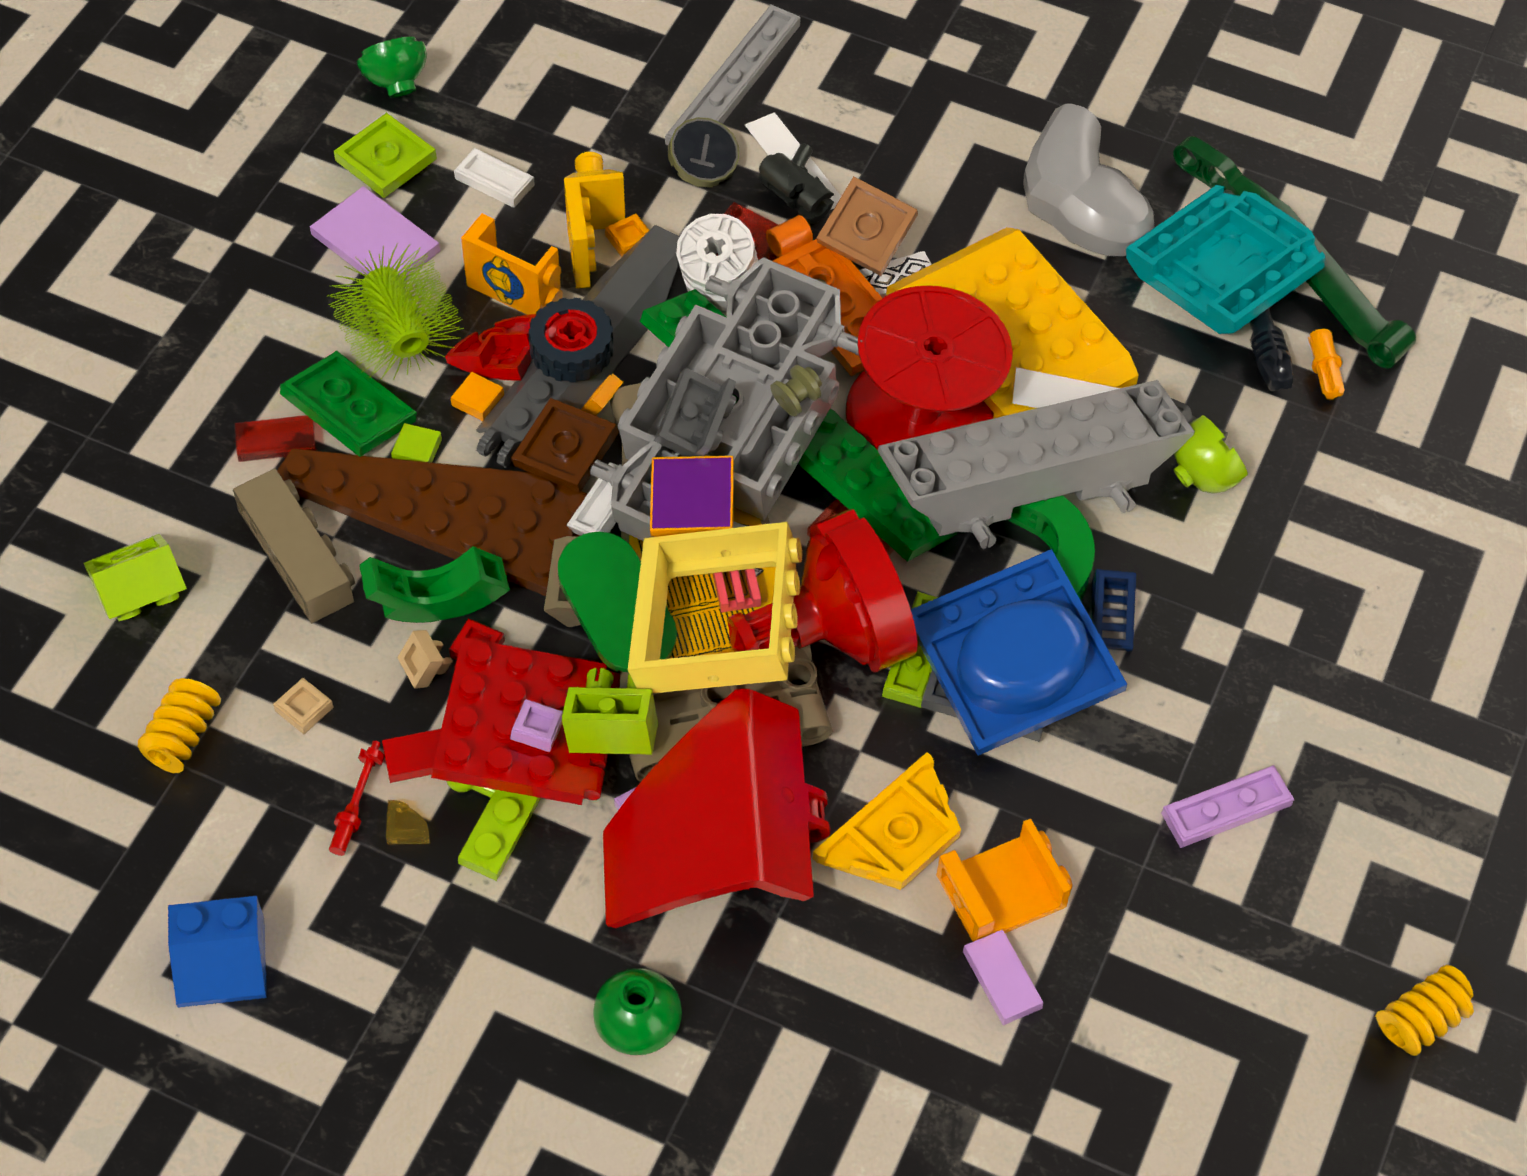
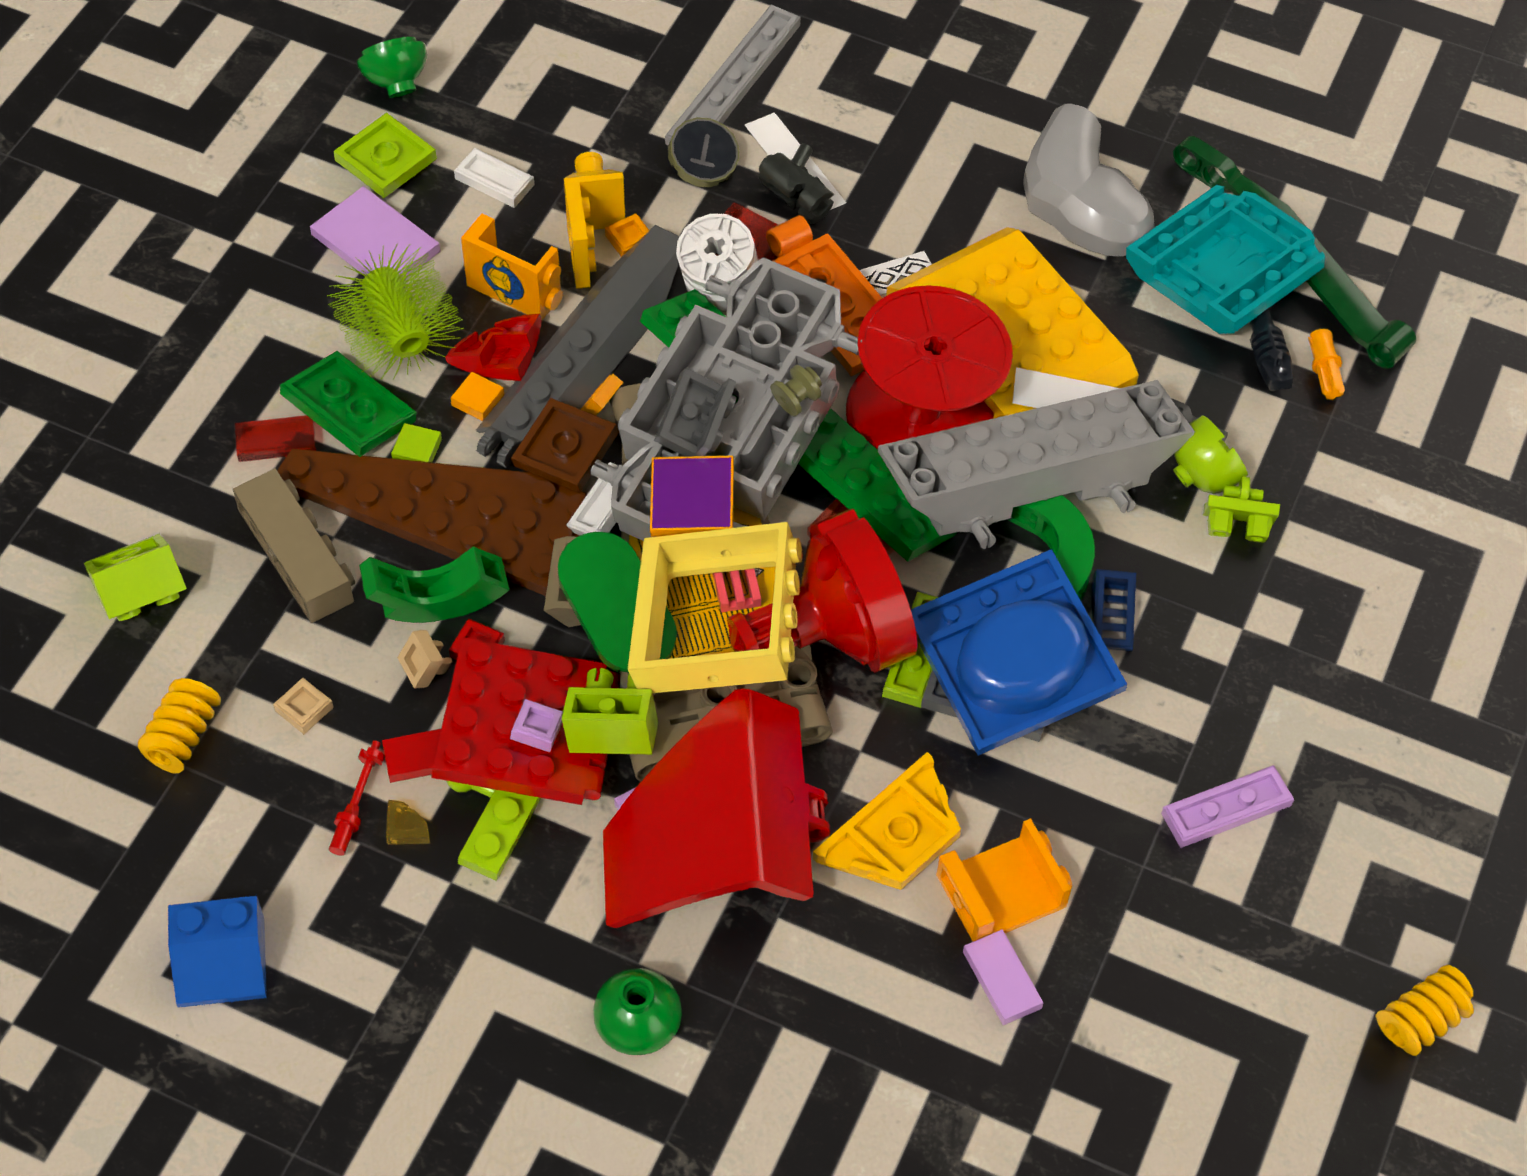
(566, 356): black wheel -> none
(867, 226): medium nougat tile -> none
(1241, 507): none -> lime hips

